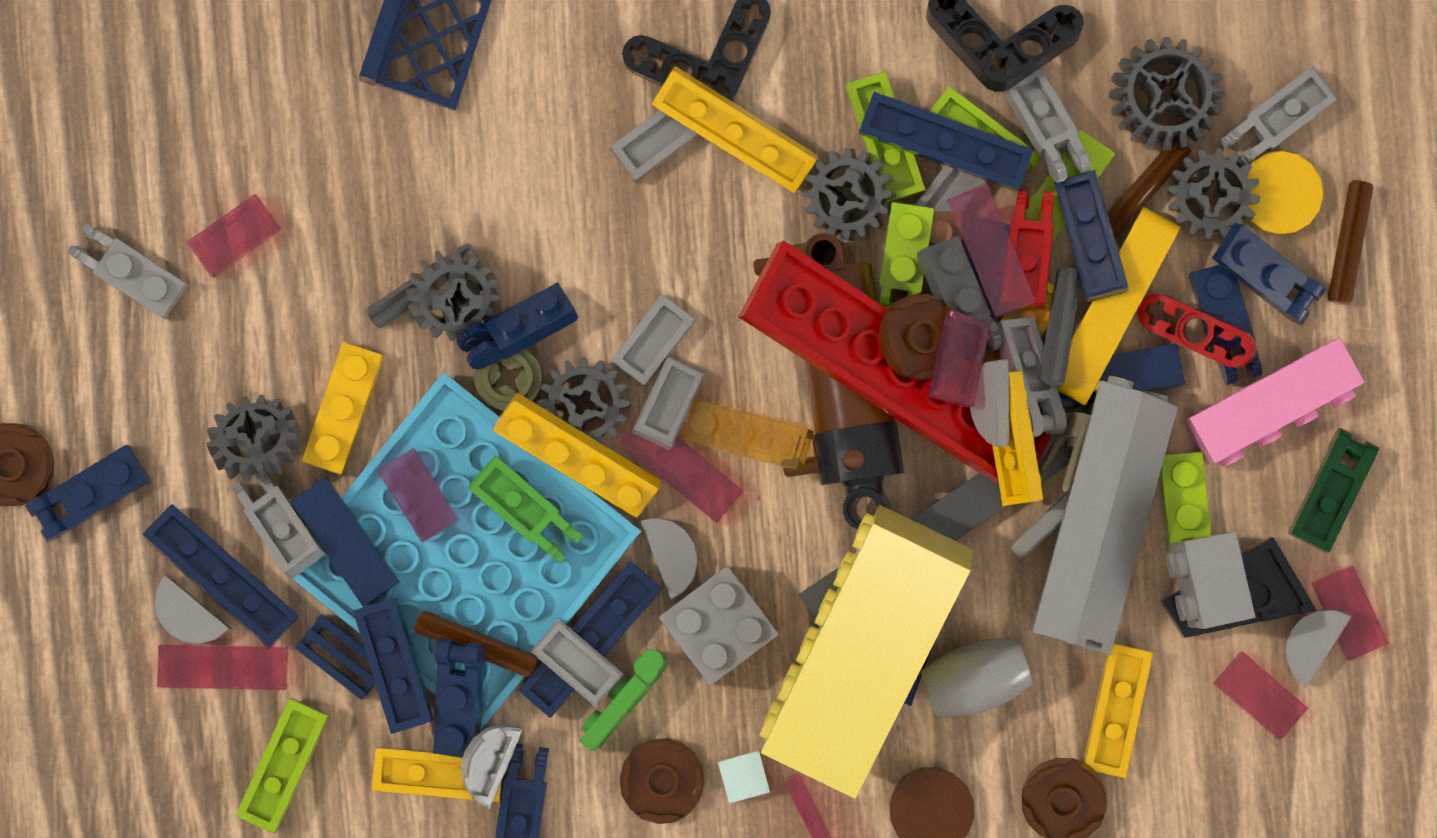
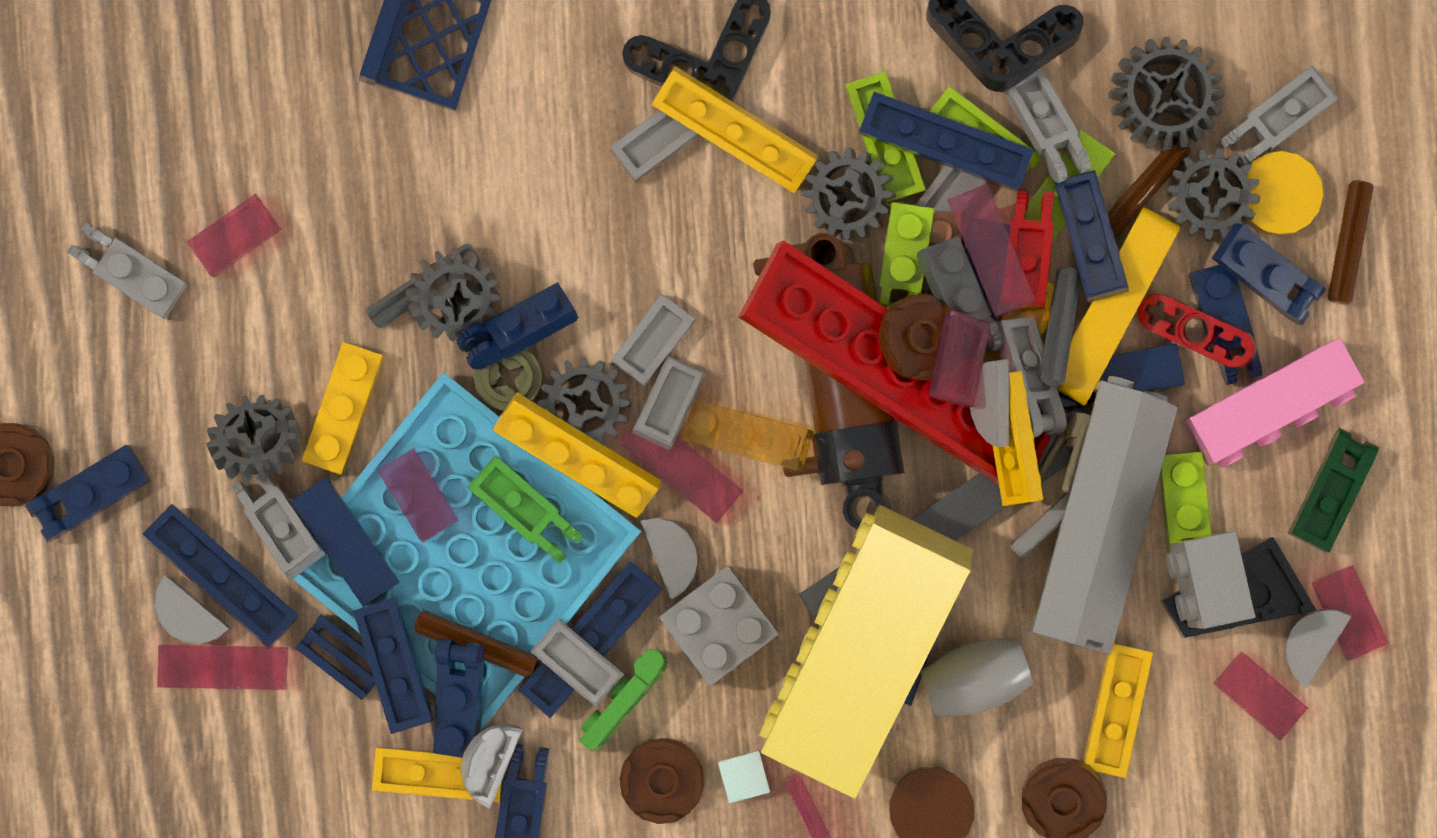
(282, 765): lime plate -> none

